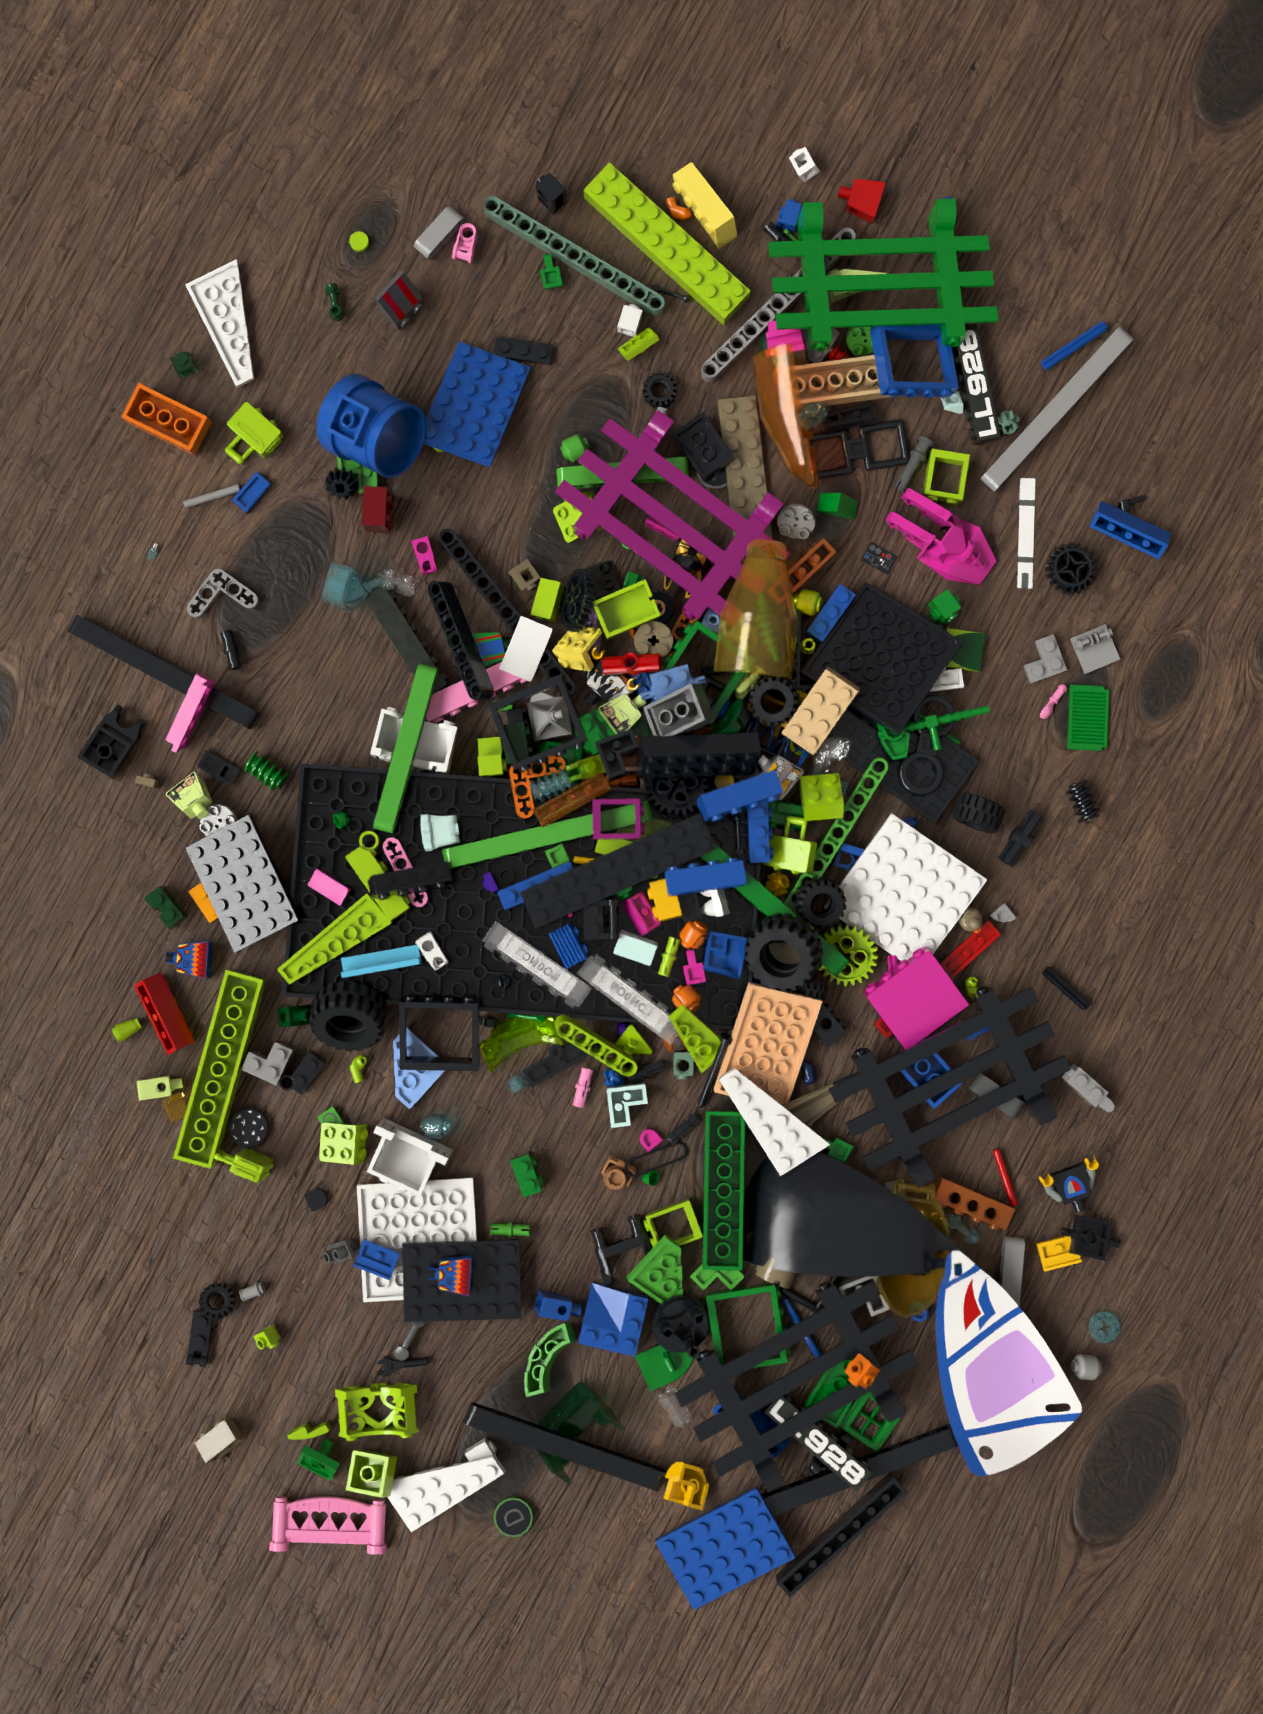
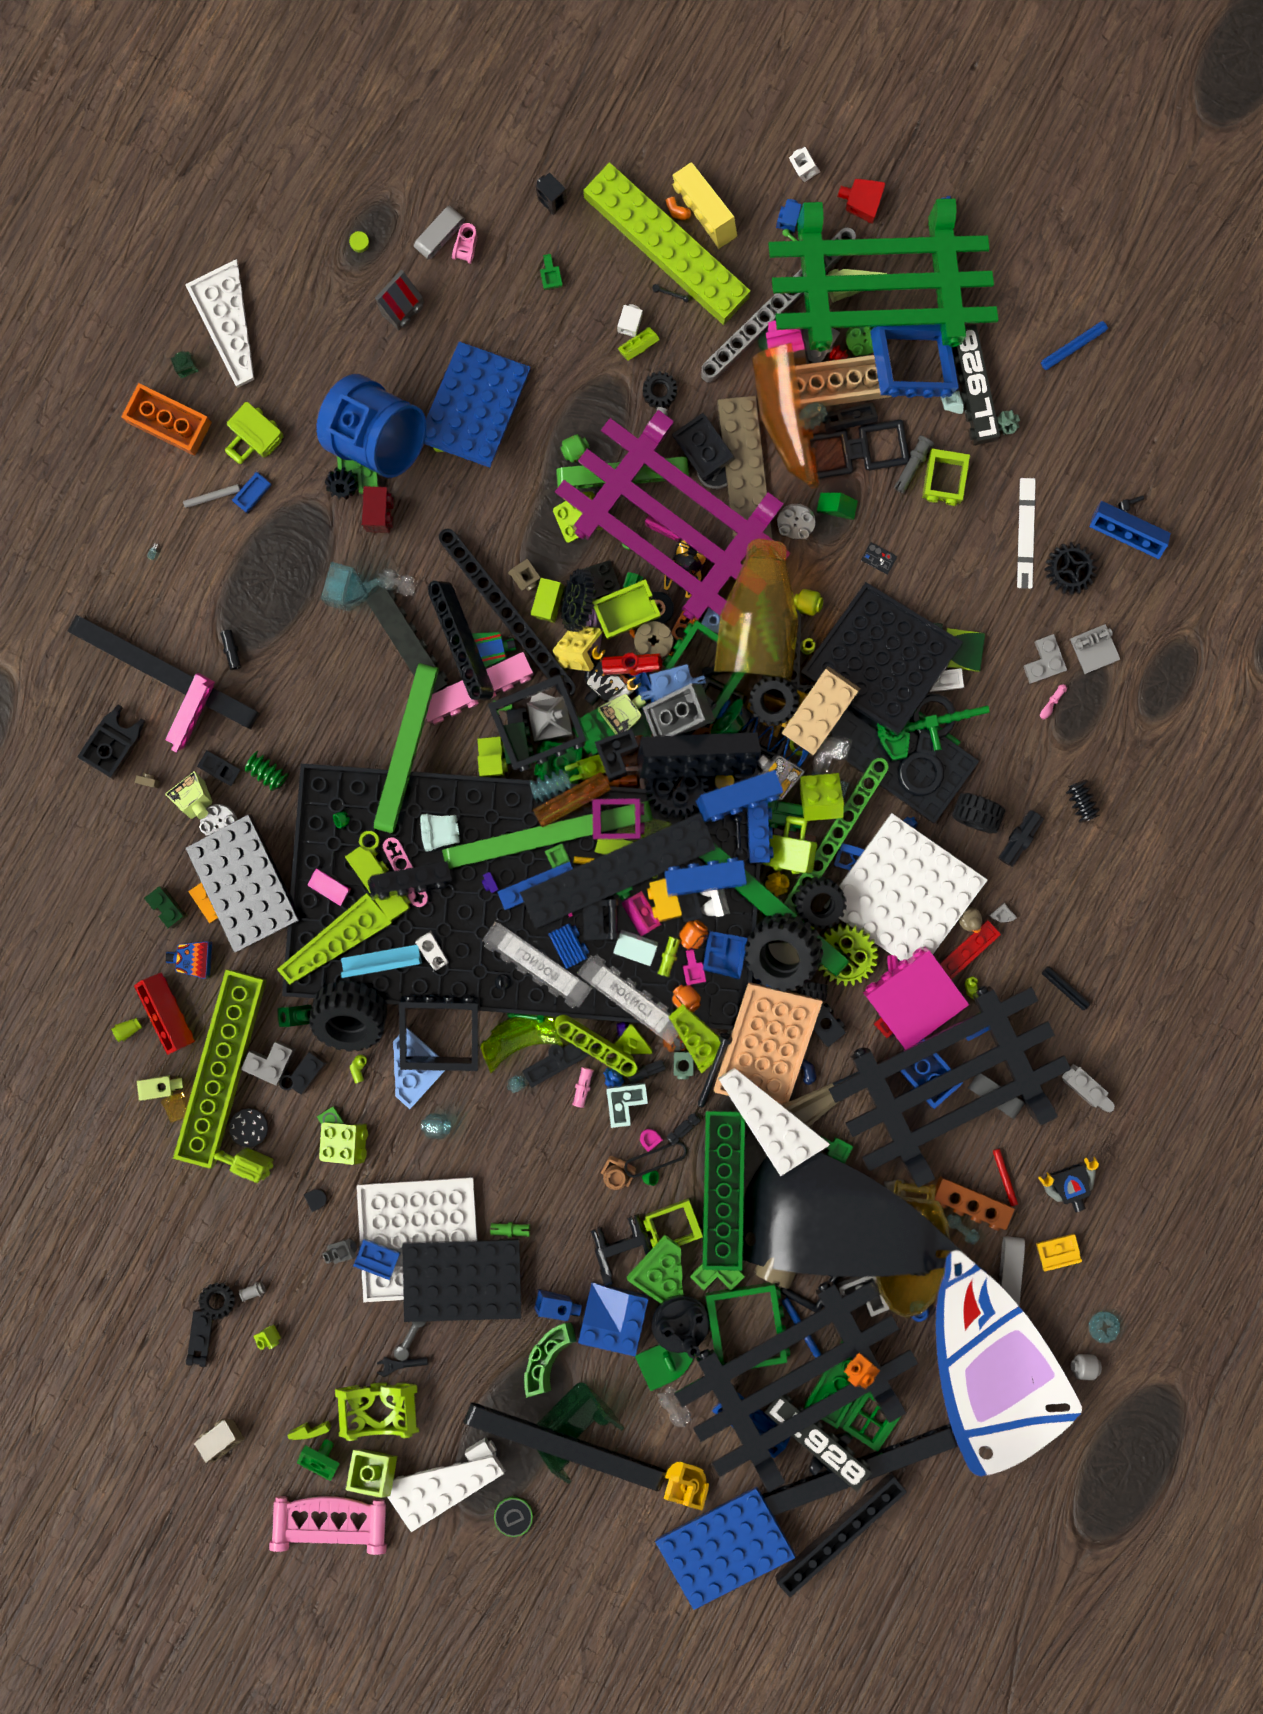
(210, 583): light grey beam -> none
(335, 311): dark green bar -> none
(405, 1157): white windscreen -> none
(424, 555): dark pink leg -> none
(434, 748): white windscreen -> none
(453, 1274): torso -> none
(488, 1021): black tile -> none
(523, 350): black plate -> none
(526, 648): white sticker -> none
(526, 1174): green brick -> none
(529, 774): orange beam -> none
(569, 248): sand green beam -> none
(746, 684): yellowish green hinge -> none
(774, 233): black axle -> none
(810, 563): dark orange brick -> none
(830, 614): blue brick -> none
(944, 607): green brick -> none
(961, 553): dark pink connector -> none
(1057, 408): light grey beam -> none
(1088, 717): green window -> none
(1090, 1237): black plate -> none

